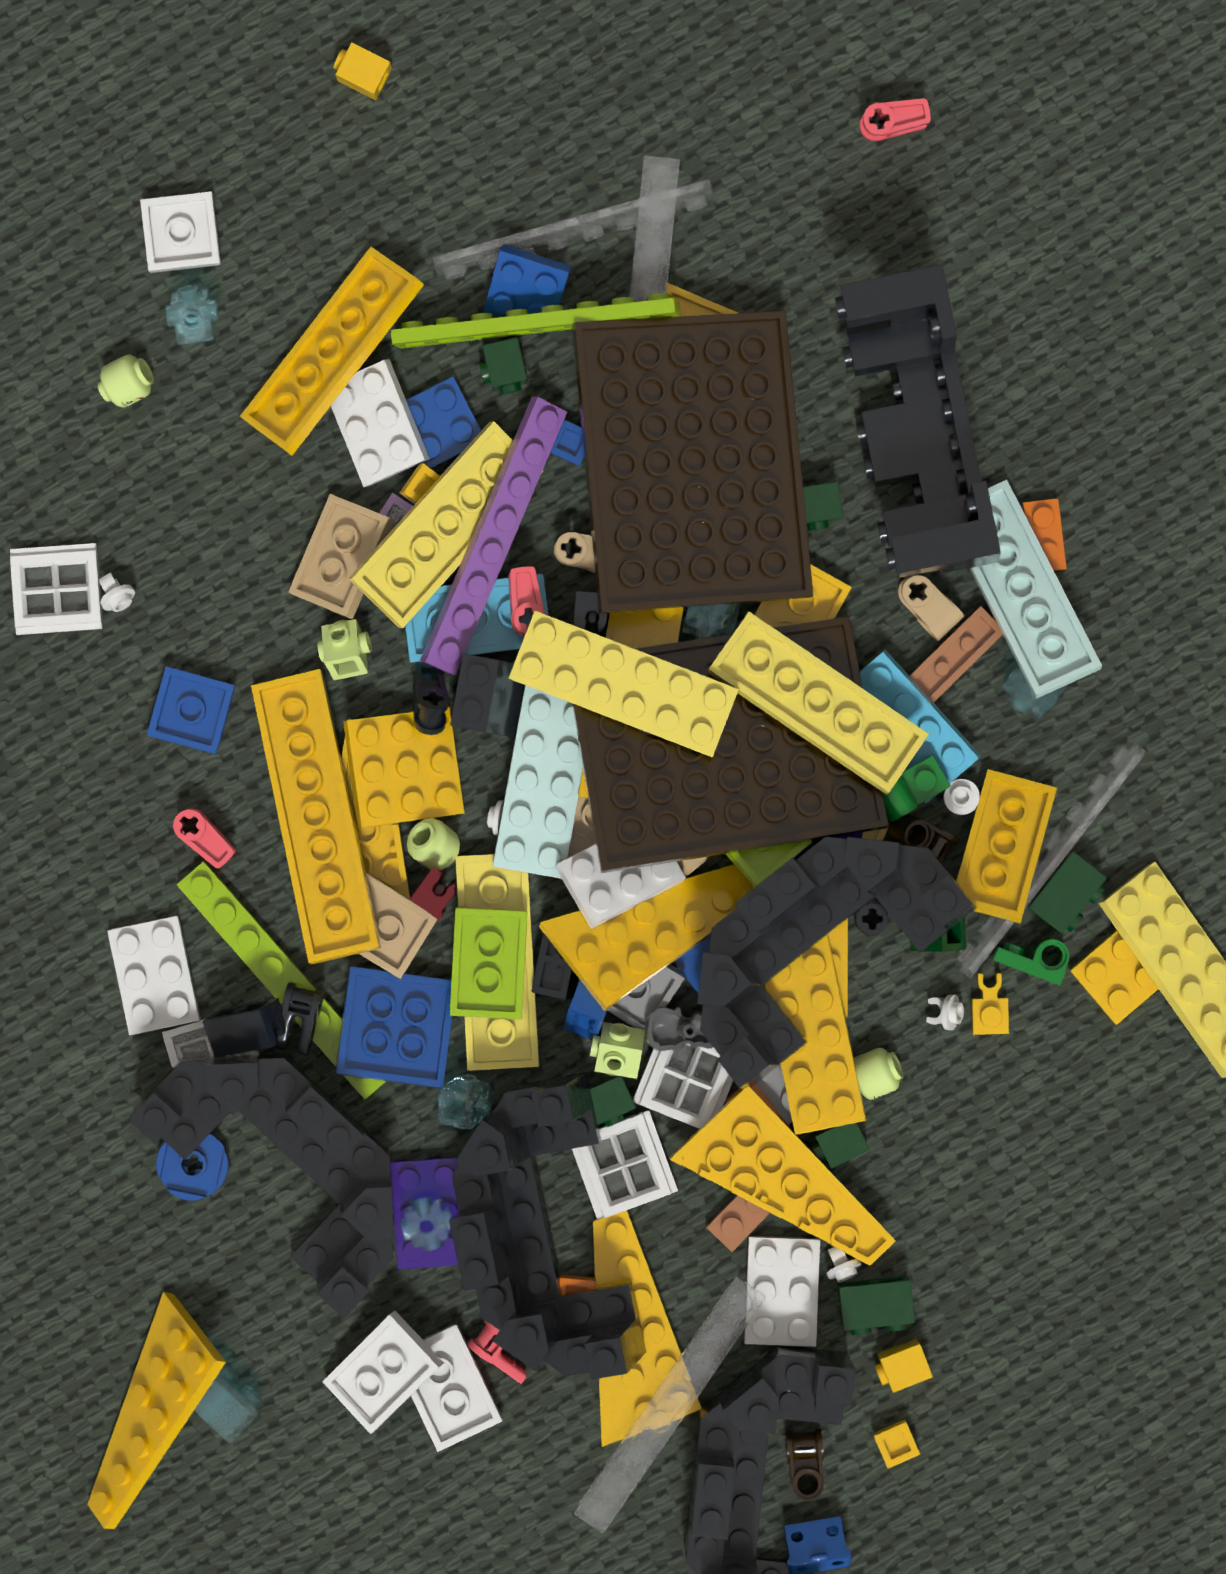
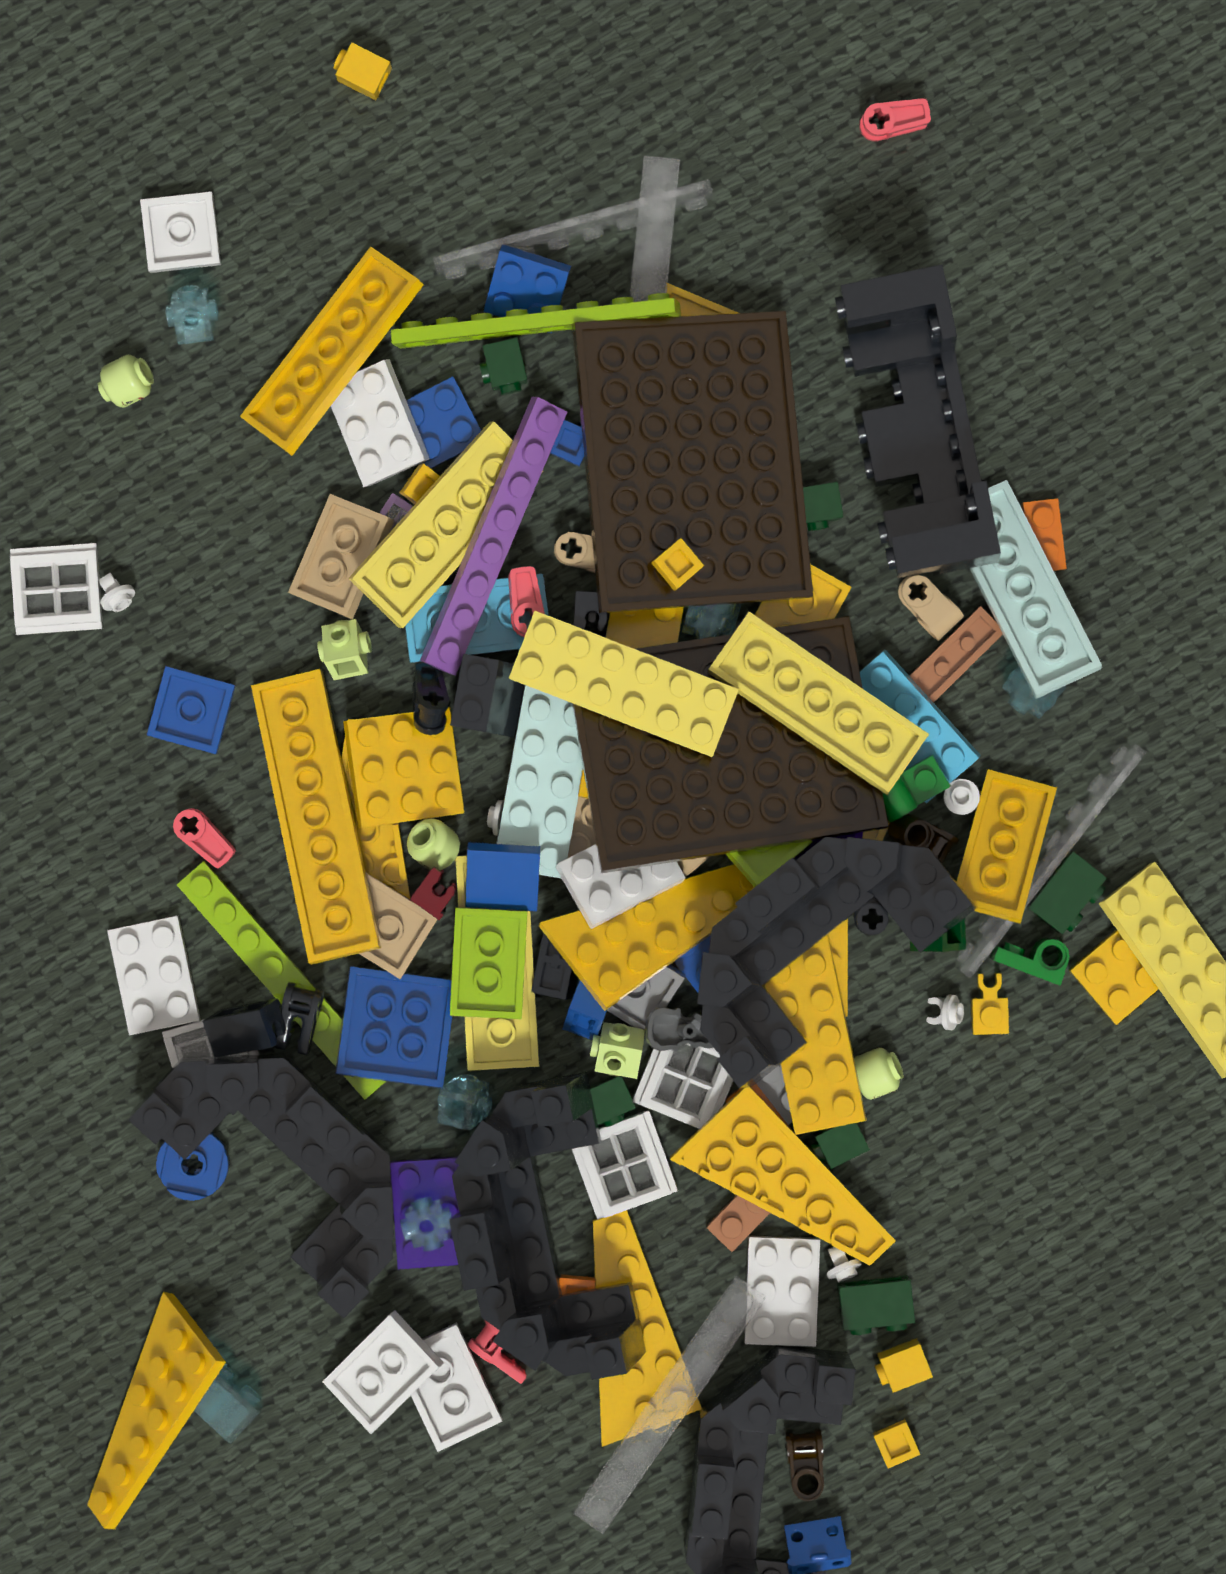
(502, 876): none -> blue tile
(677, 564): none -> yellow plate

